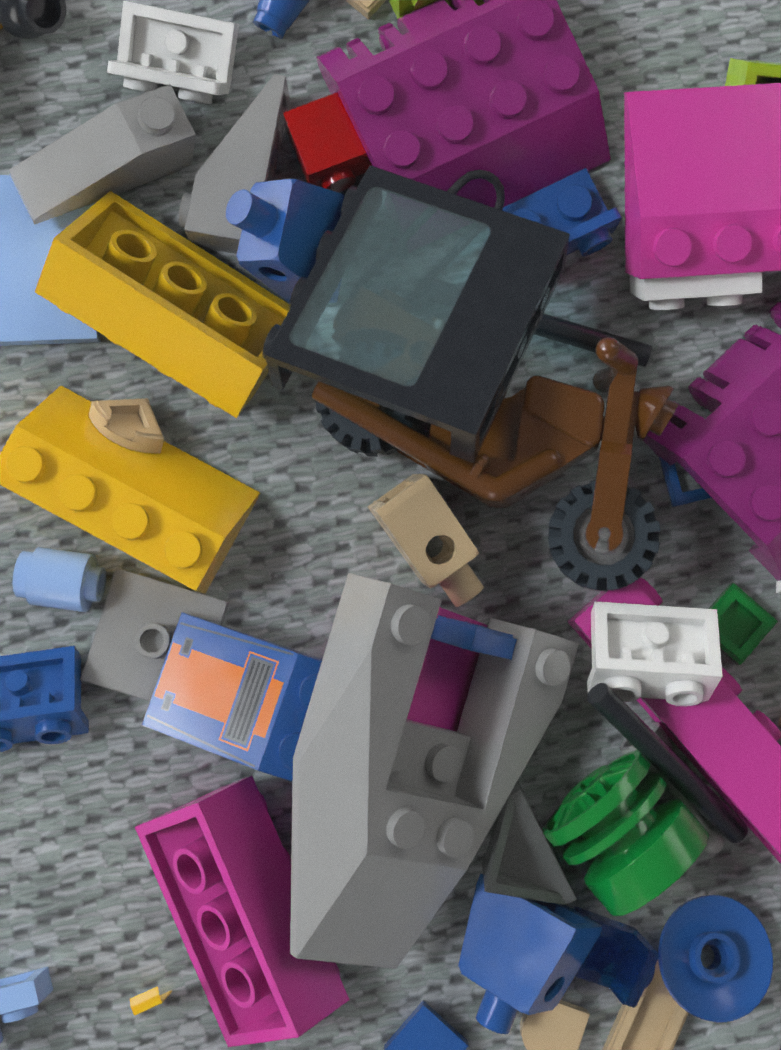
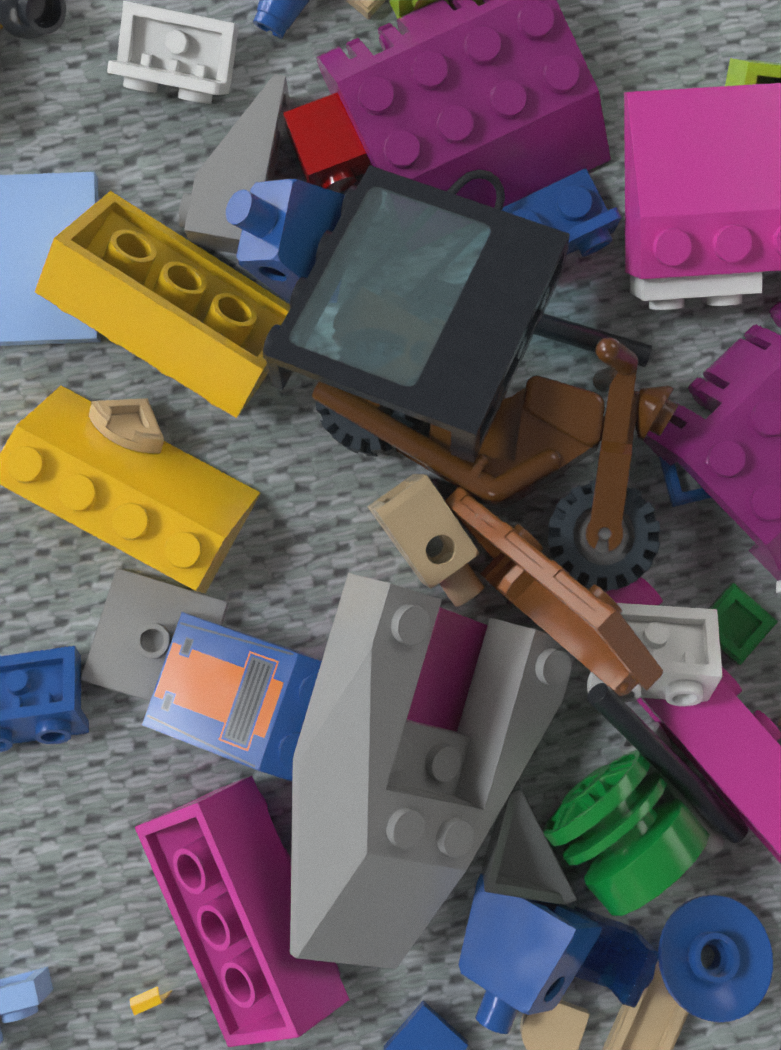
(59, 579): light blue brick -> none
(109, 152): light grey slope -> none
(473, 637): blue tile -> none
(577, 618): none -> dark orange container

